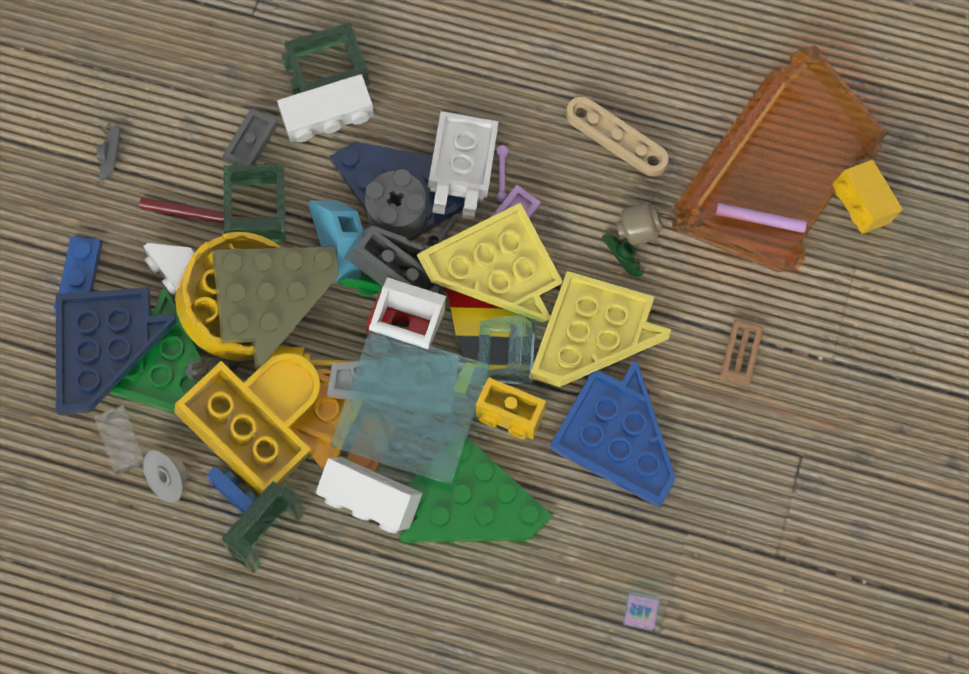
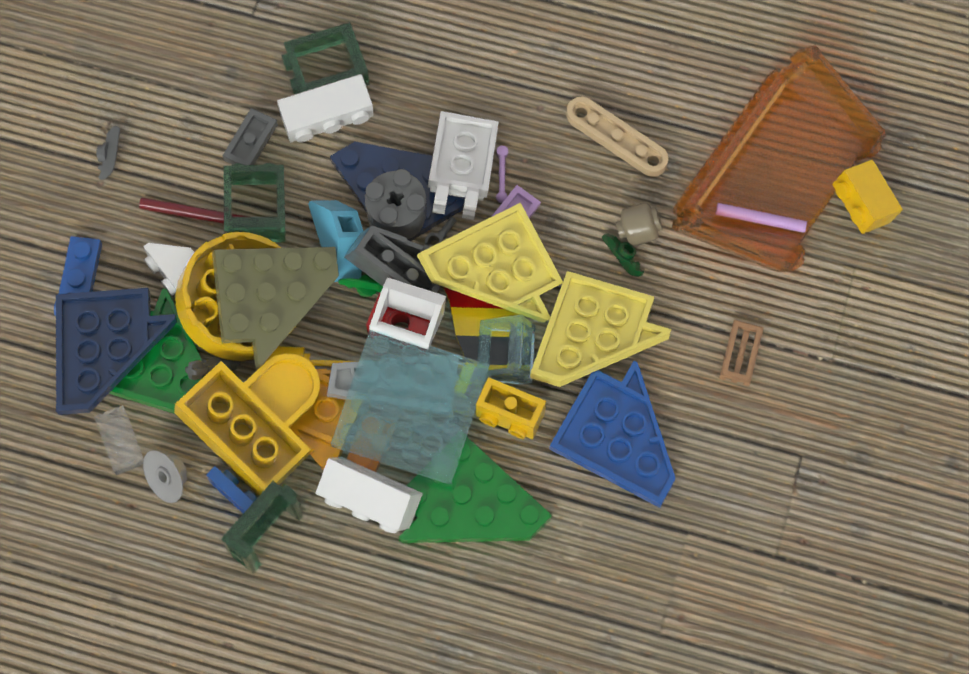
(641, 611): clear light blue tile -> none

